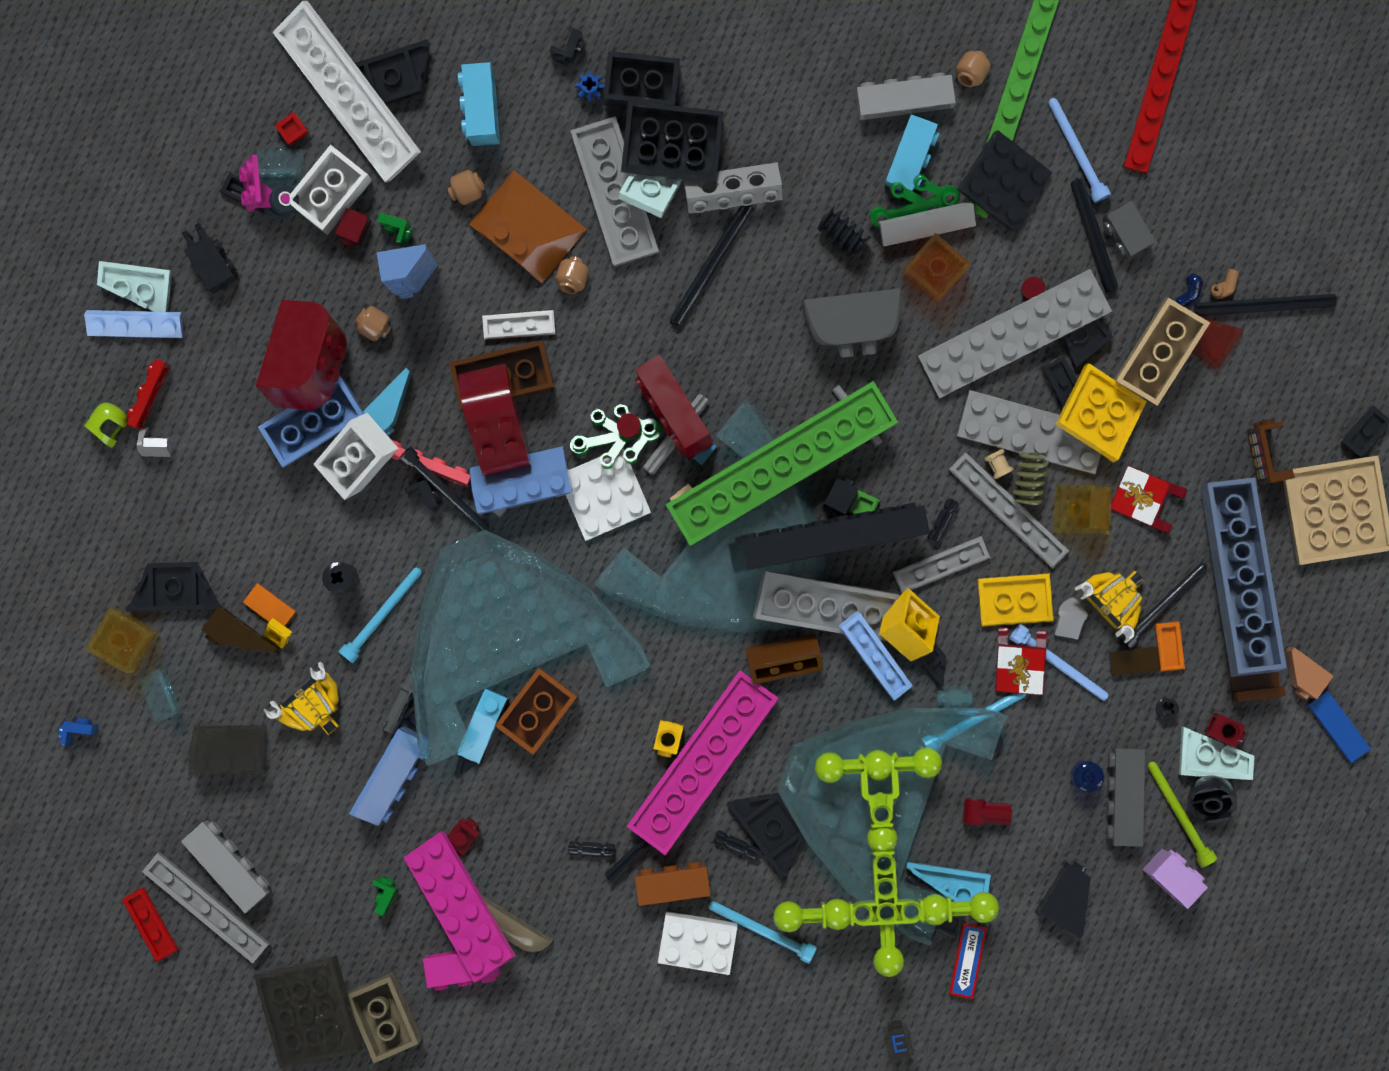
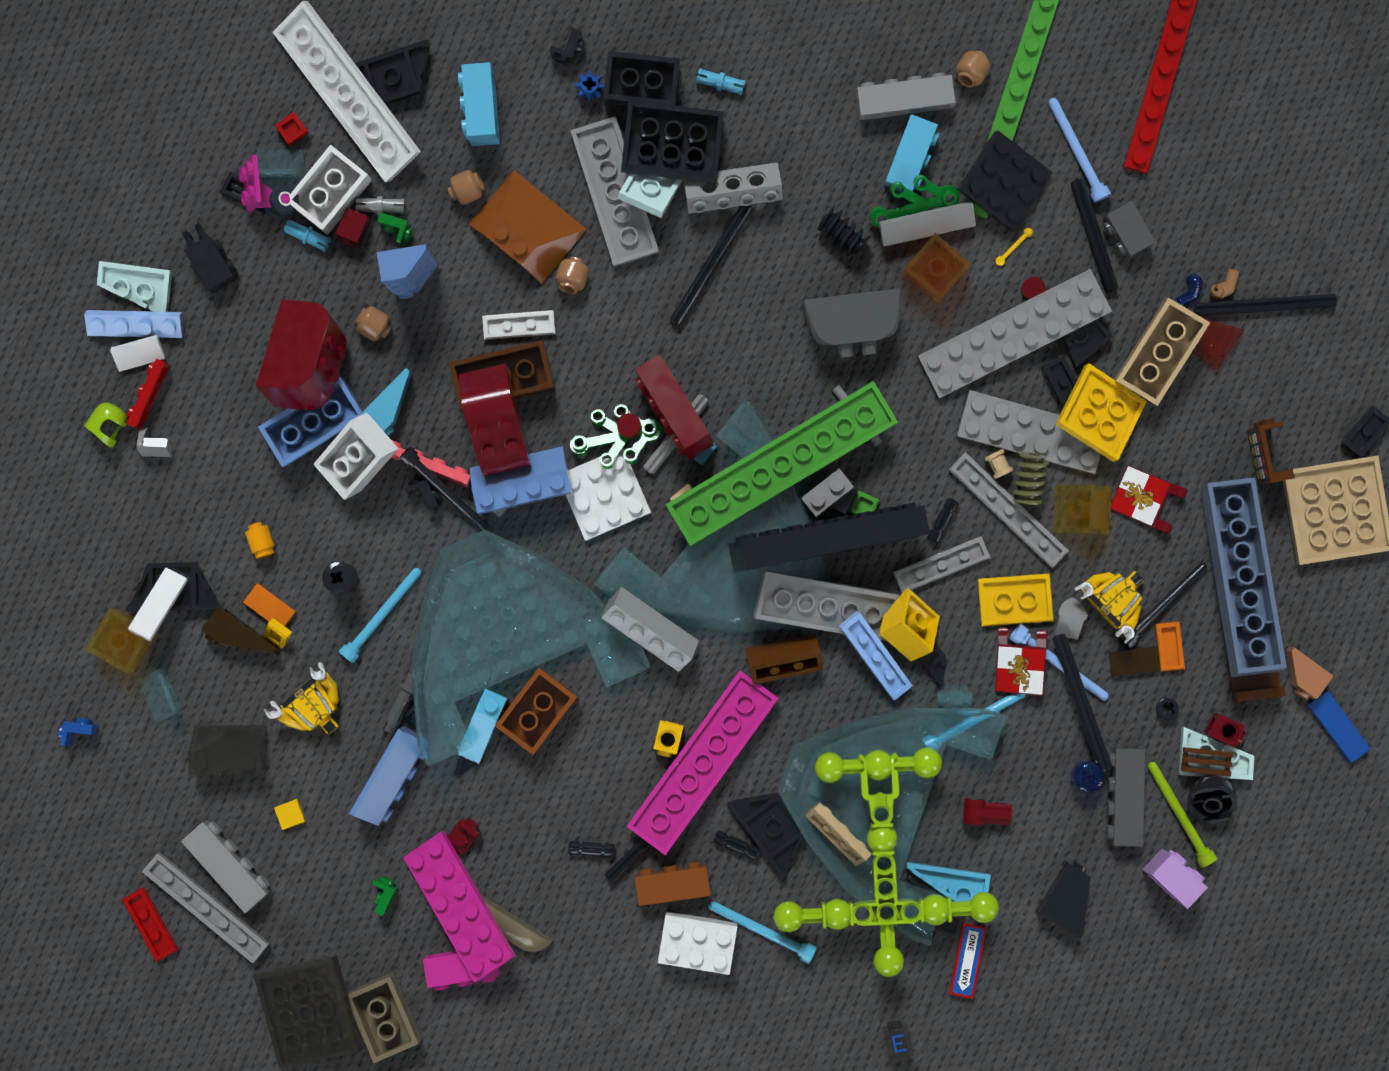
(137, 353): none -> white tile
(157, 604): none -> white tile
(260, 540): none -> light orange brick
(290, 814): none -> yellow tile
(307, 235): none -> medium azure axle
(380, 205): none -> light grey pin
(650, 629): none -> light grey brick
(720, 81): none -> medium azure pin
(827, 493): none -> light grey plate
(838, 834): none -> tan plate
(1028, 232): none -> yellow hinge
(1082, 702): none -> black axle
(1227, 763): none -> reddish brown tile

